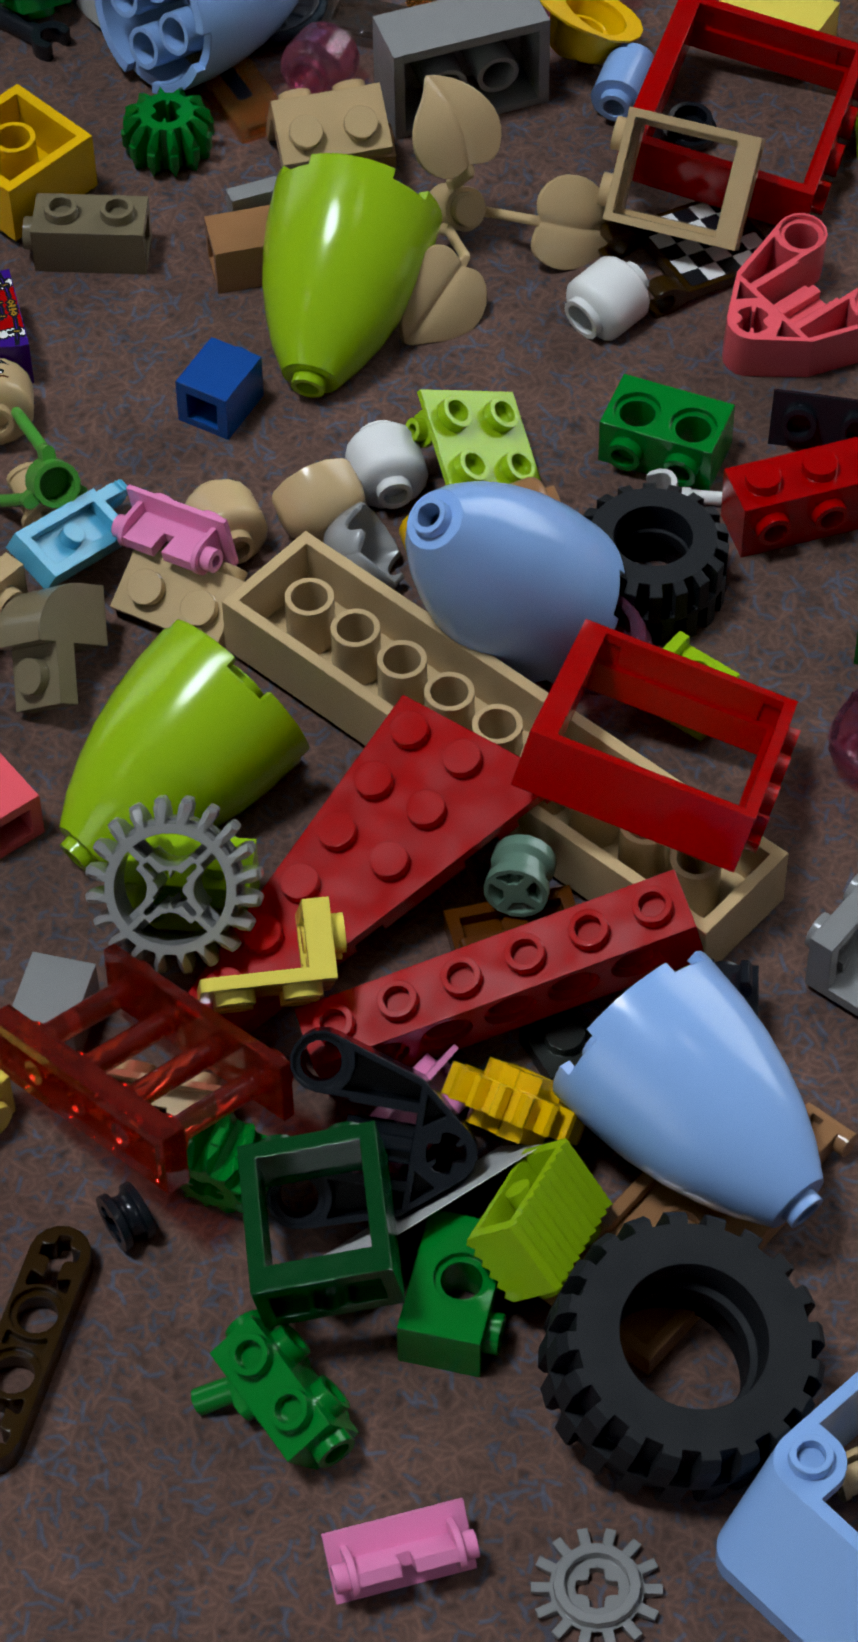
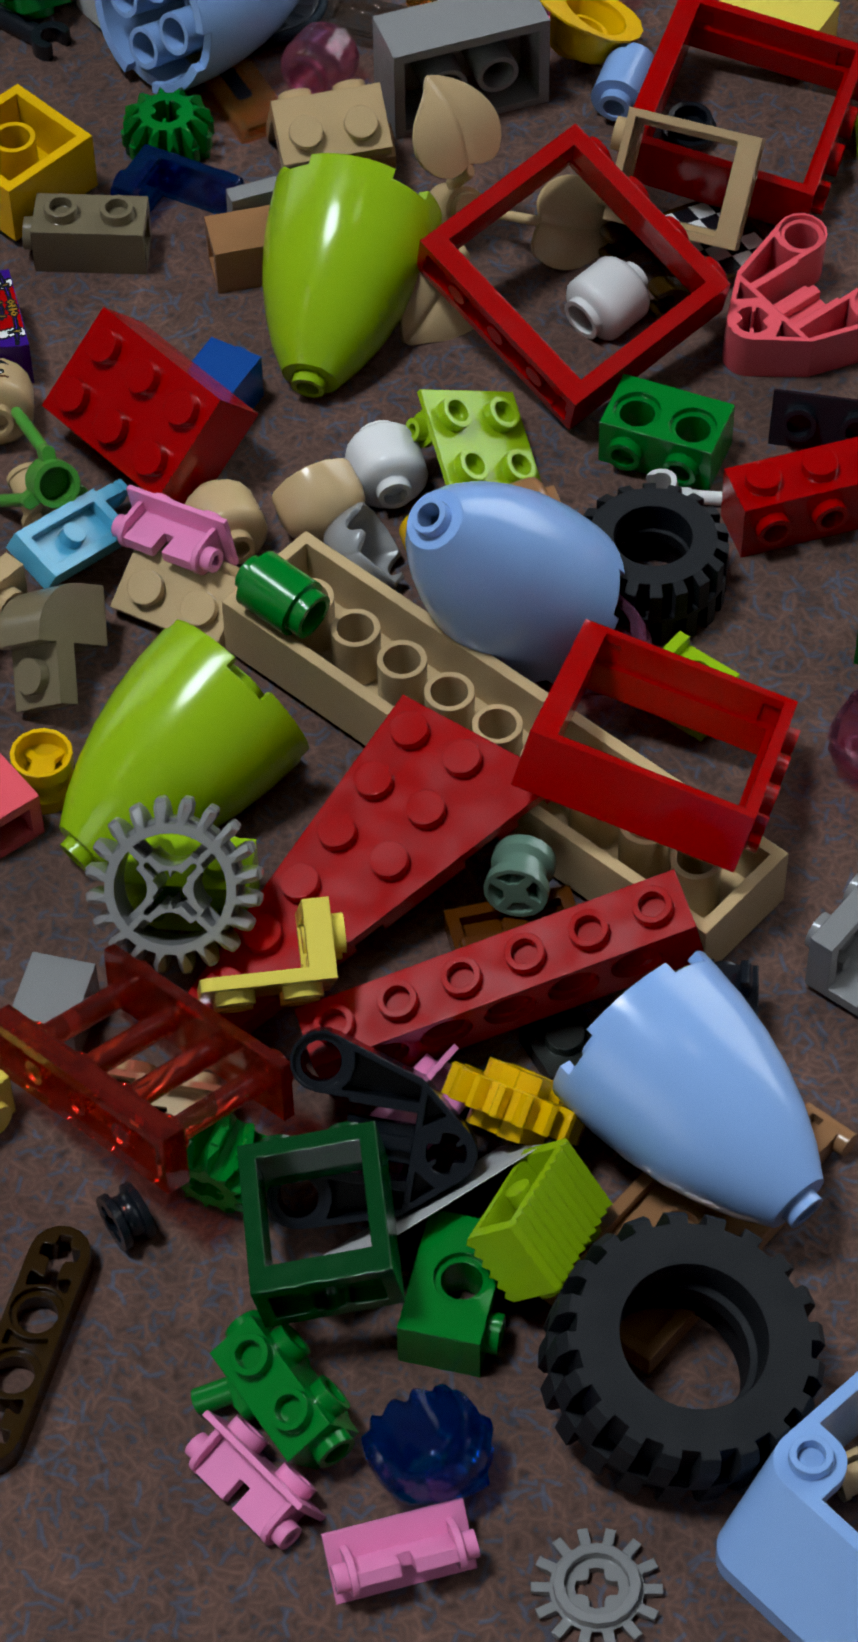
(46, 764): none -> yellow wheel
(148, 407): none -> red brick
(169, 175): none -> clear blue bracket
(275, 1495): none -> bright pink hinge
(281, 594): none -> green brick
(430, 1447): none -> clear blue hair
(507, 331): none -> red window

